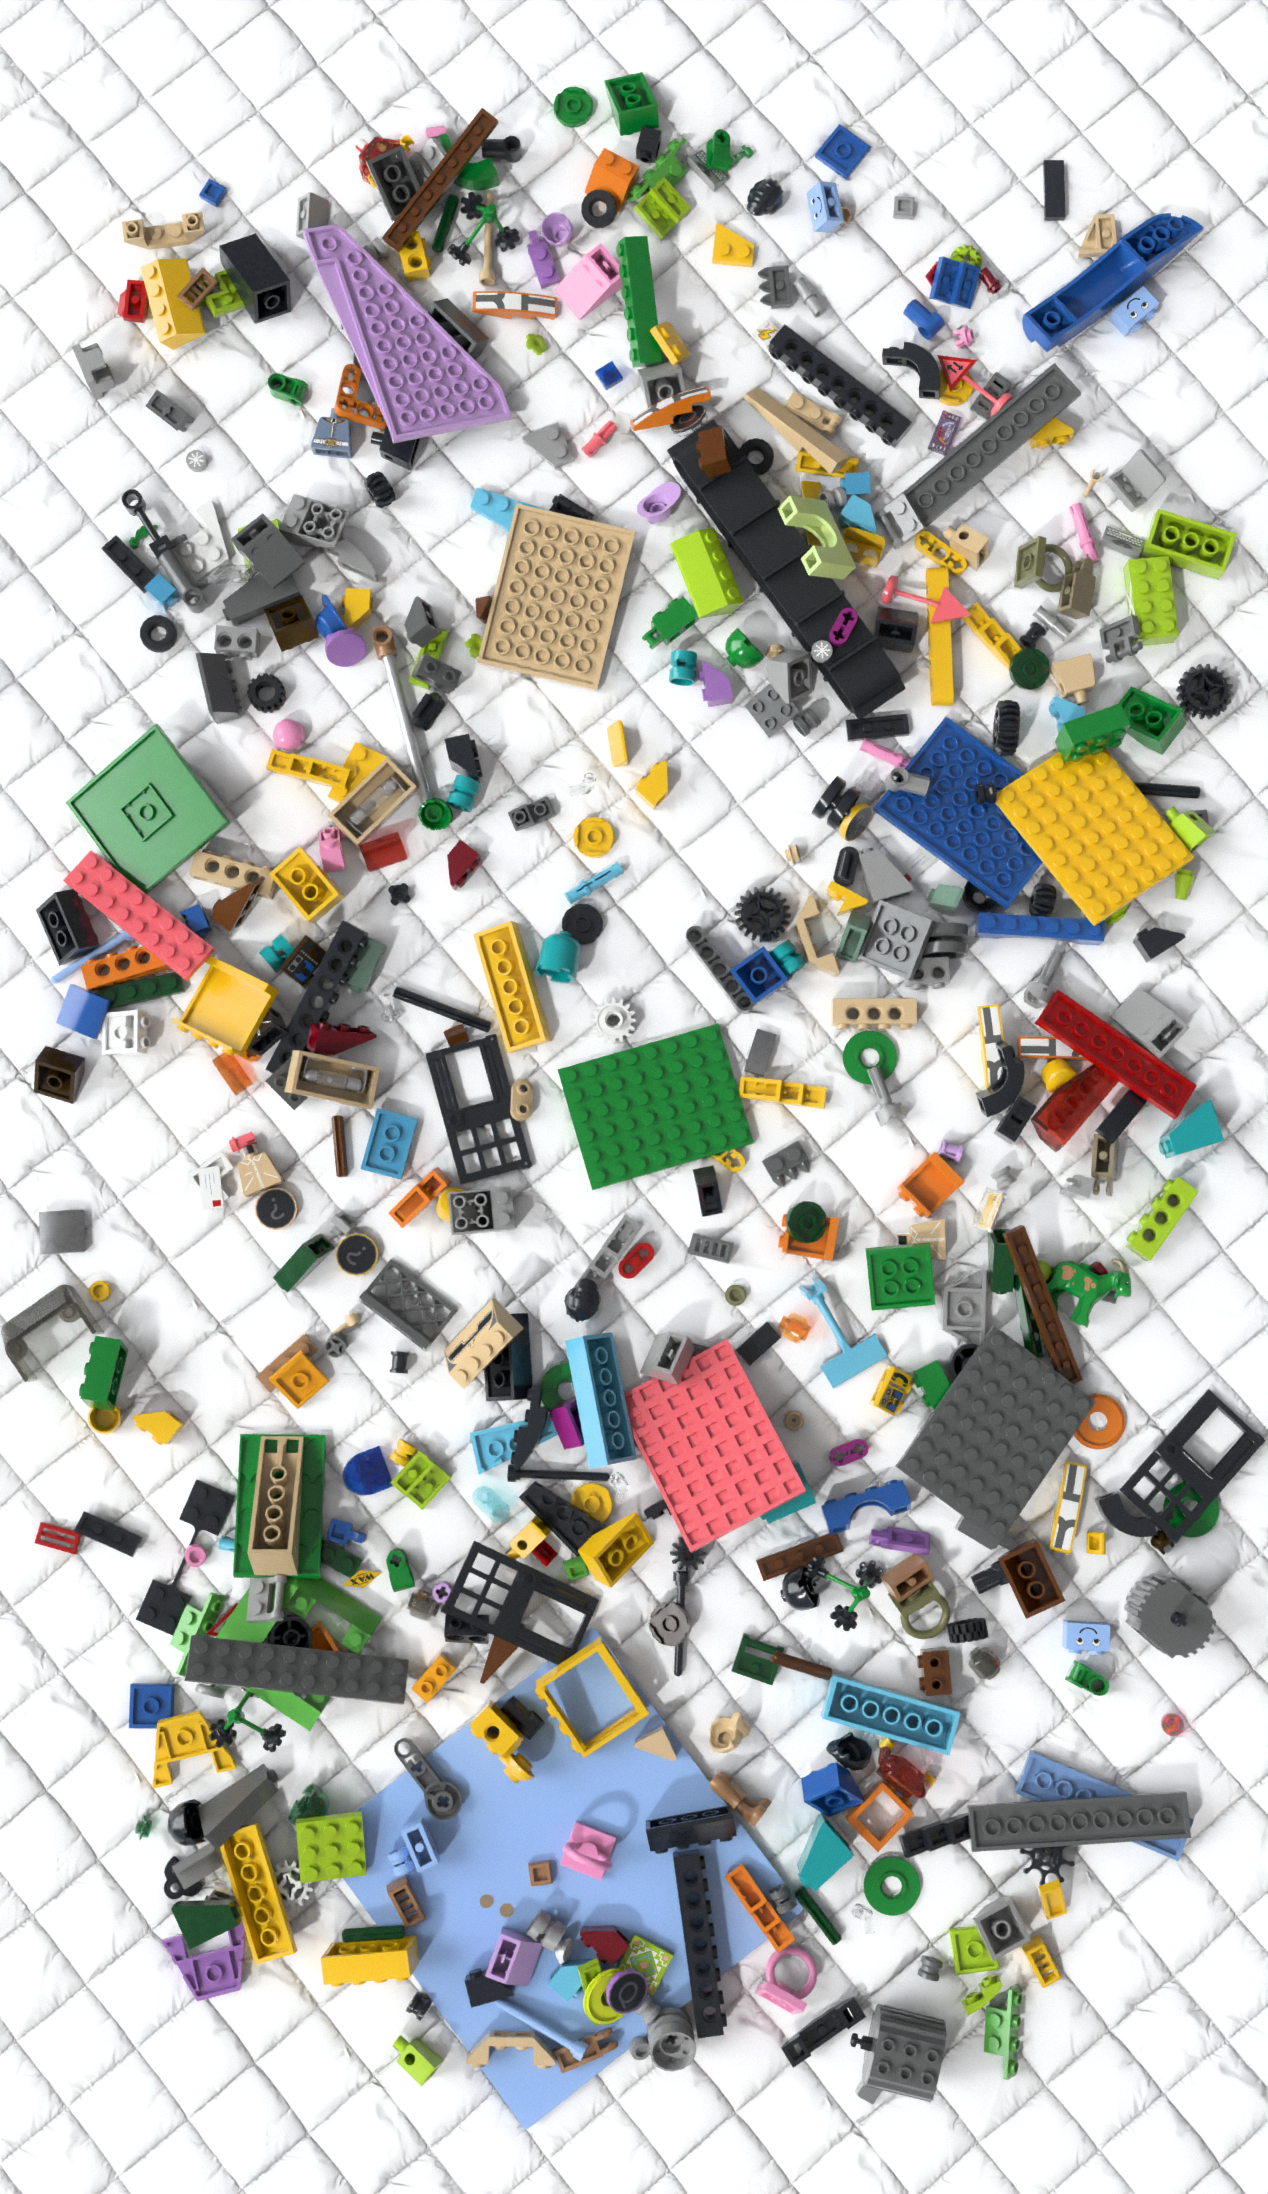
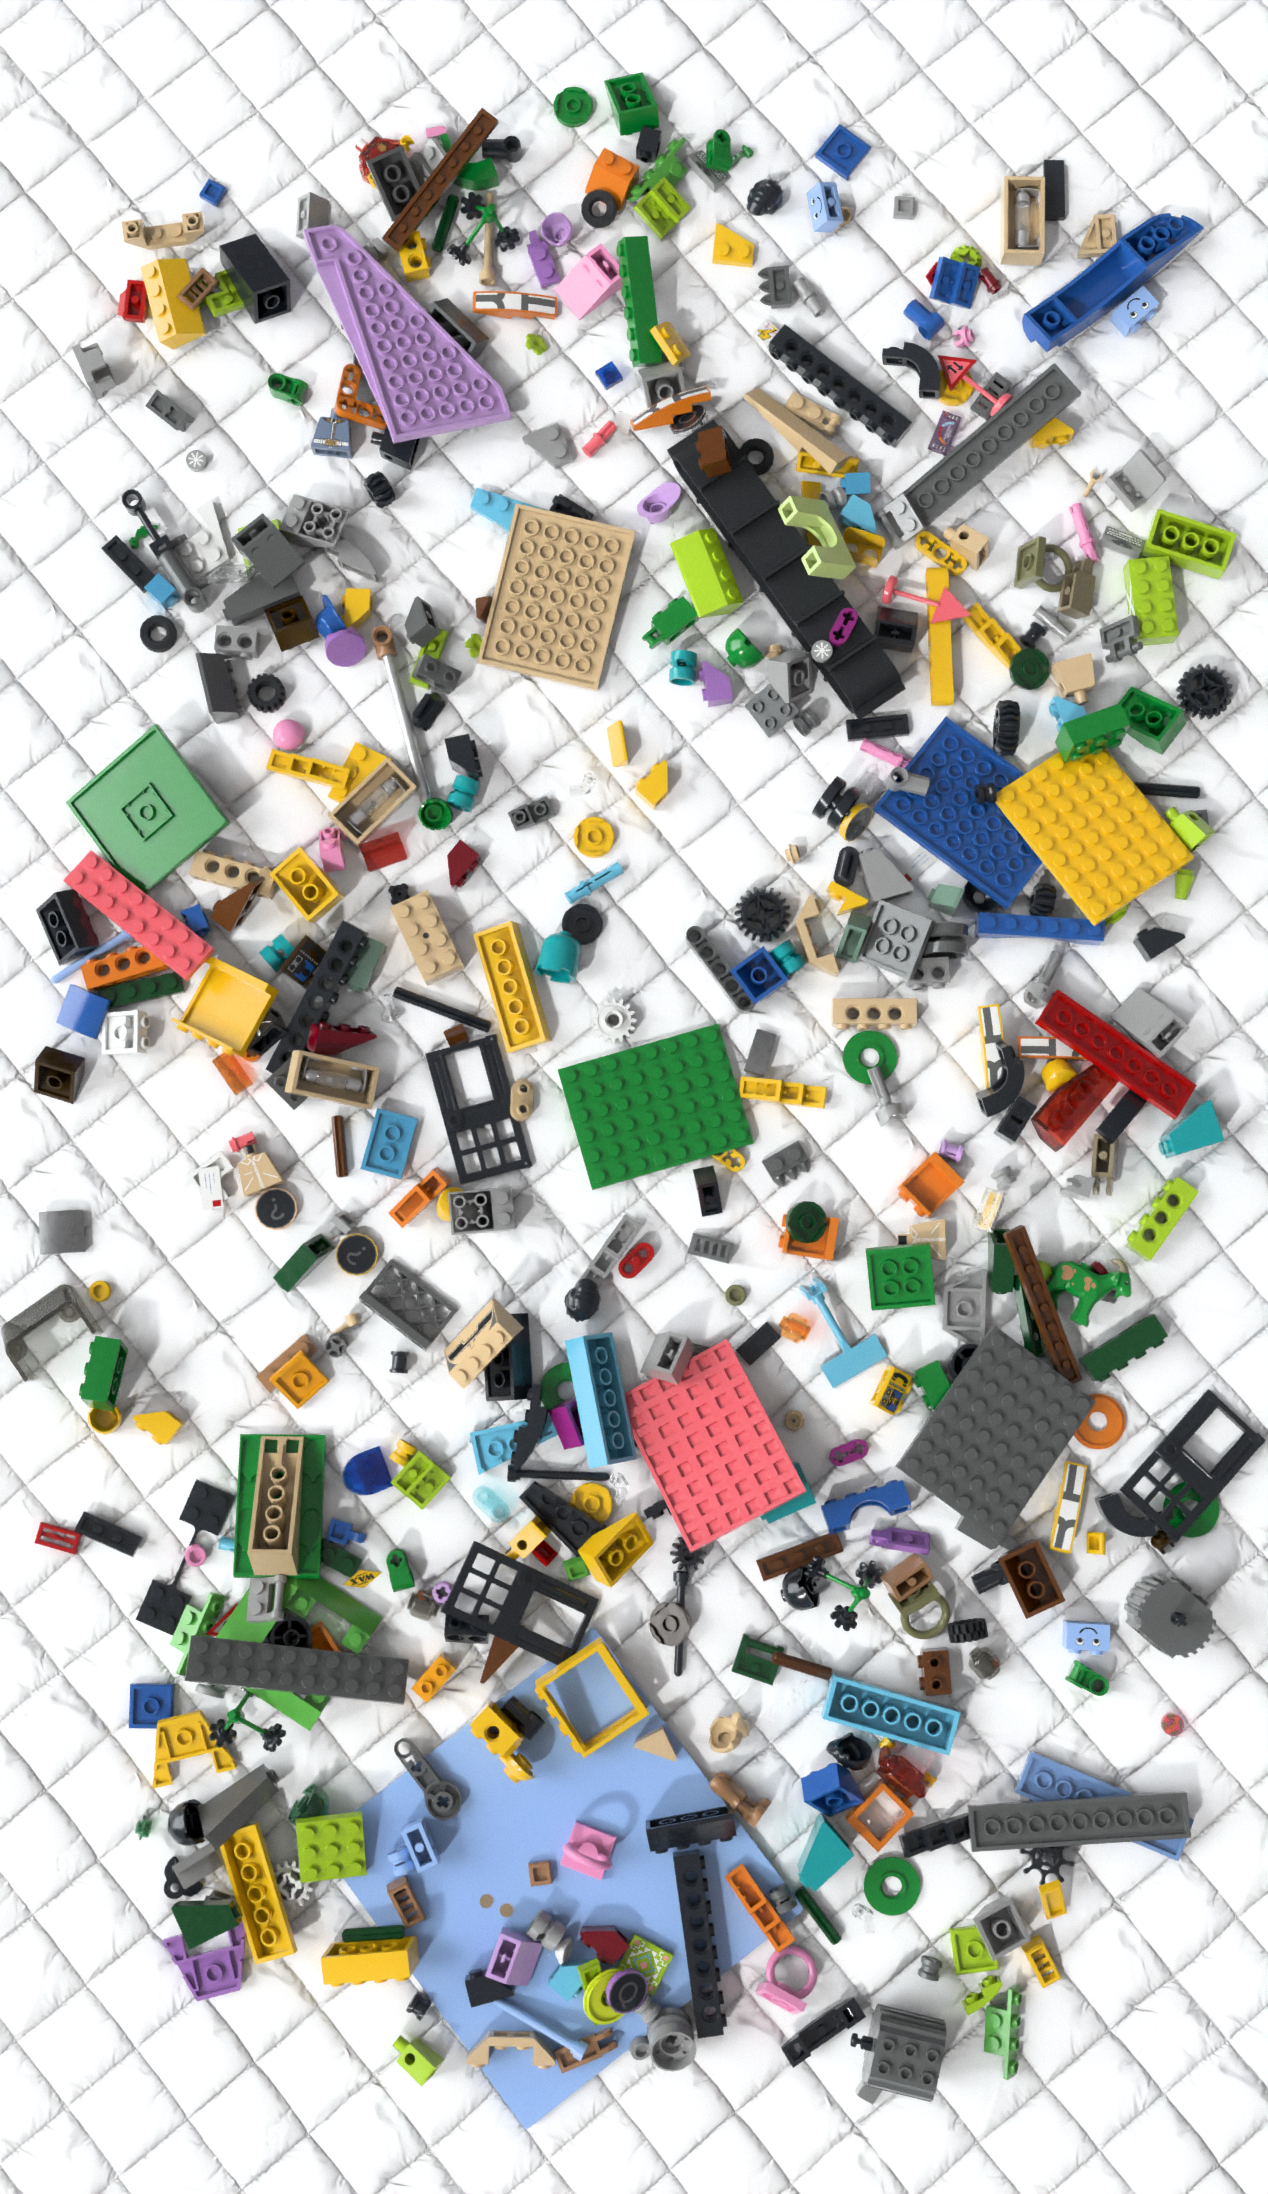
(427, 937): none -> tan piece
(1022, 220): none -> tan piece
(1124, 1347): none -> dark green brick

